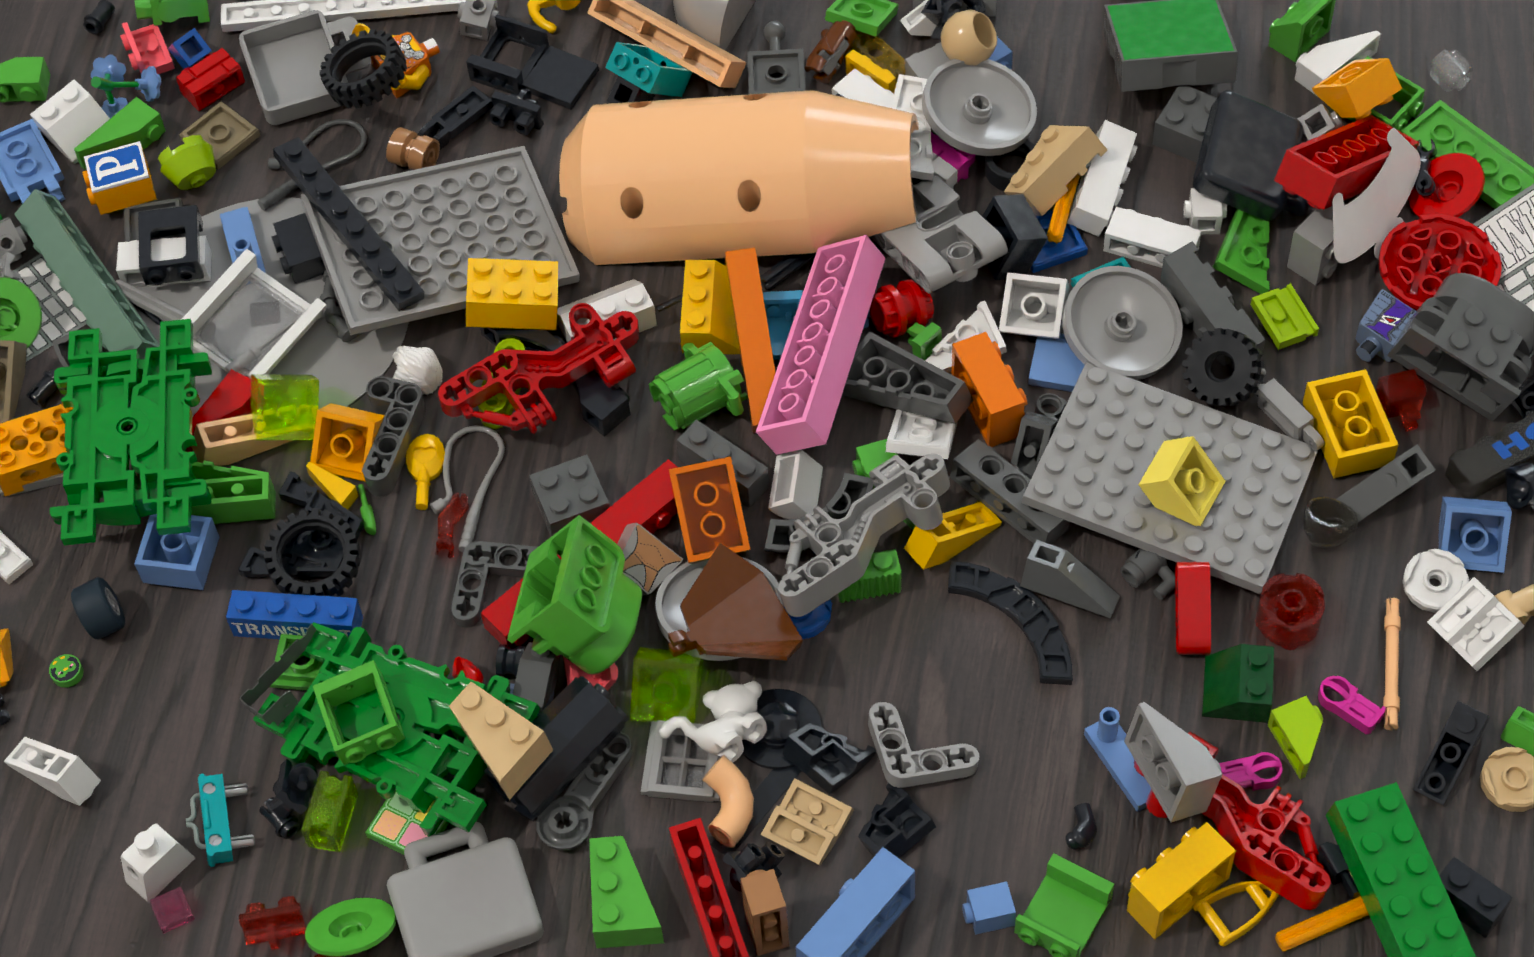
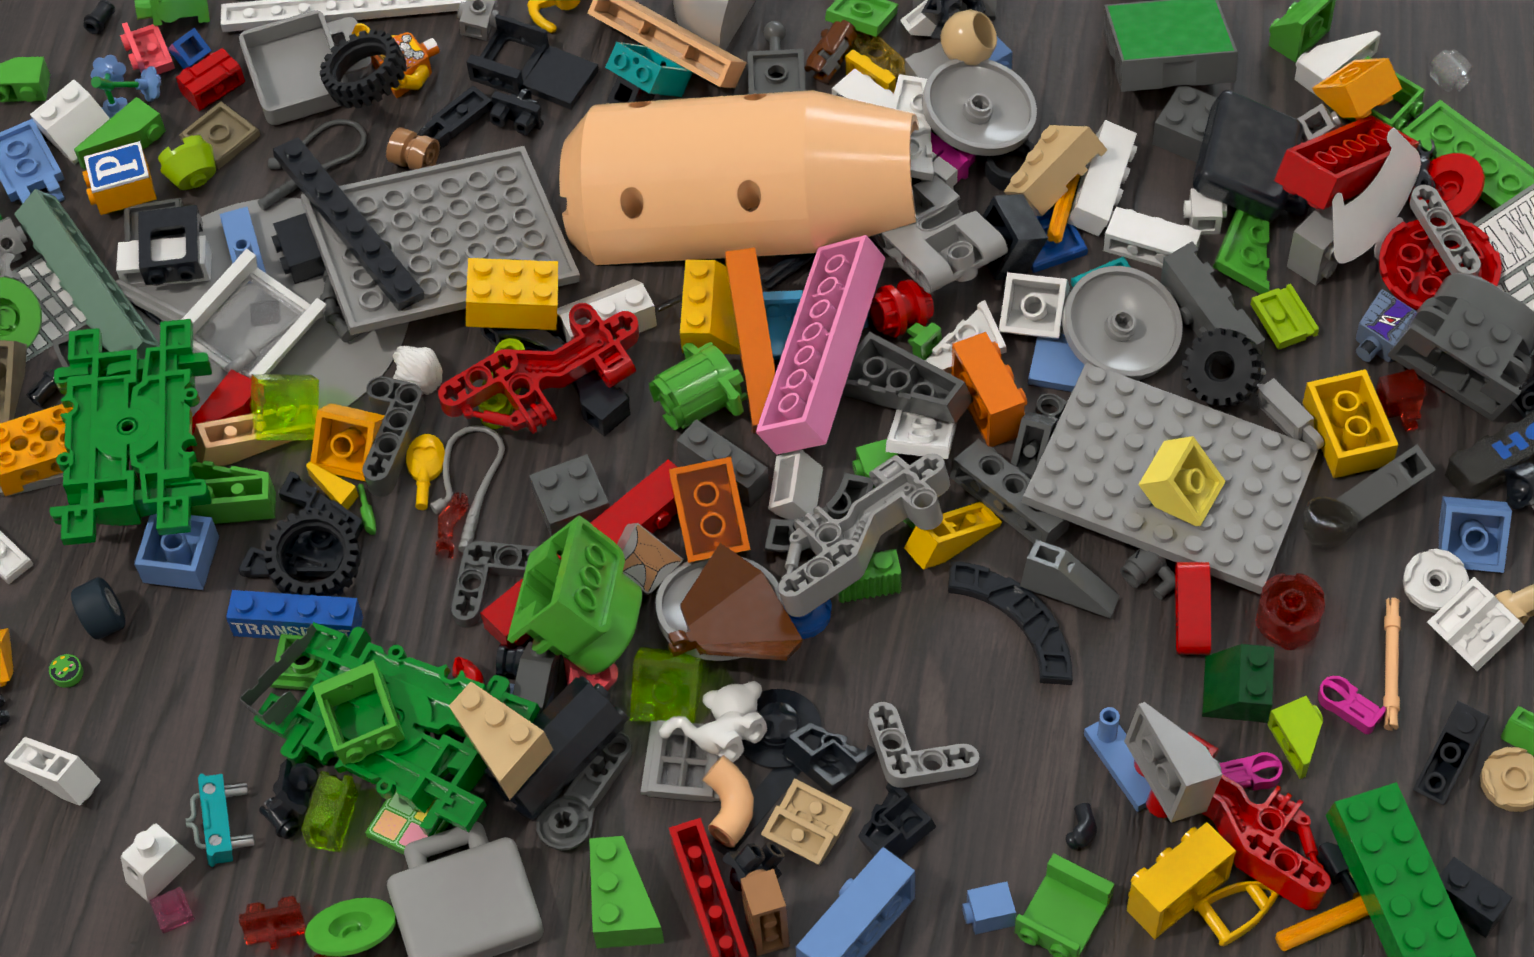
(1440, 234): none -> light grey beam

